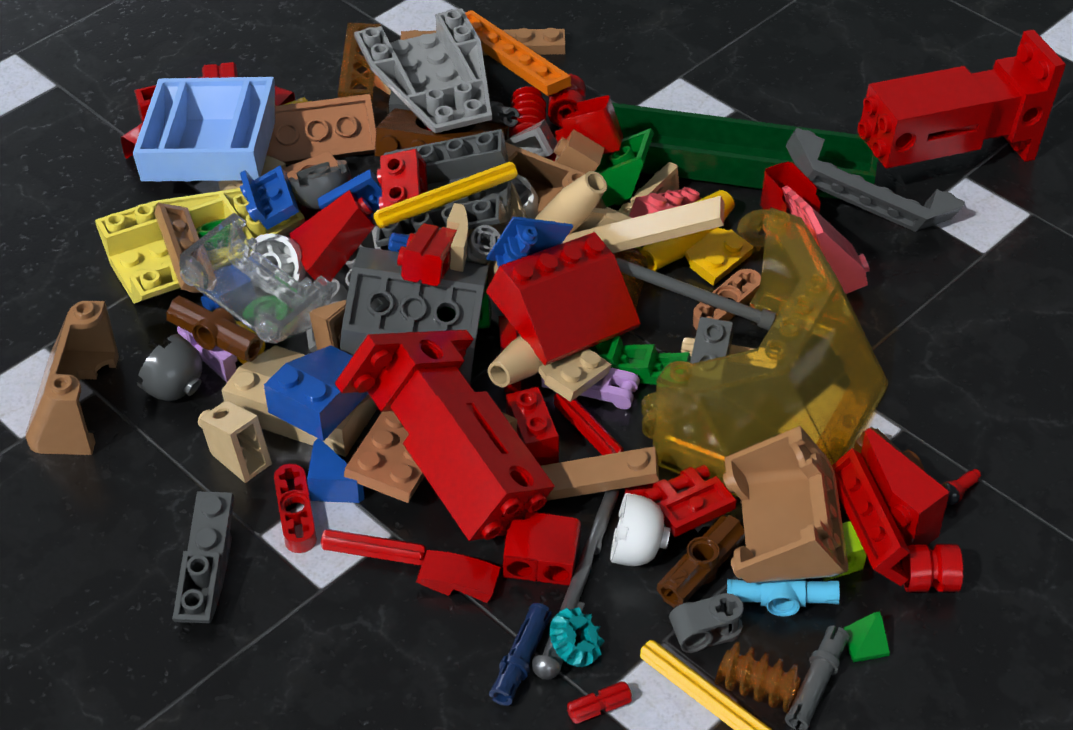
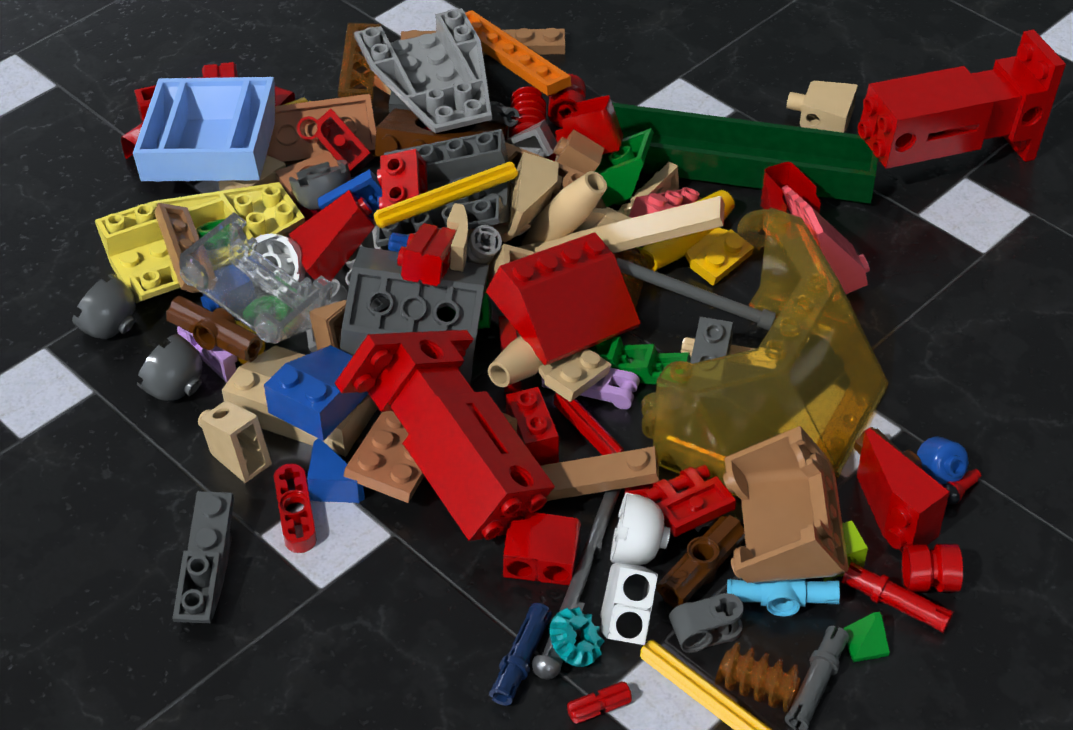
(78, 353): medium nougat windscreen -> none
(106, 309): none -> dark grey cylinder
(269, 197): blue bracket -> none
(338, 140): none -> red hinge
(373, 547): red axle -> none
(465, 574): red slope -> none
(527, 237): blue hinge -> none
(532, 189): none -> tan slope
(614, 594): none -> white piece
(730, 289): nougat beam -> none
(805, 149): dark grey slope -> none
(825, 105): none -> tan torso
(870, 517): red fence -> none
(891, 594): none -> red pin
(943, 459): none -> blue head

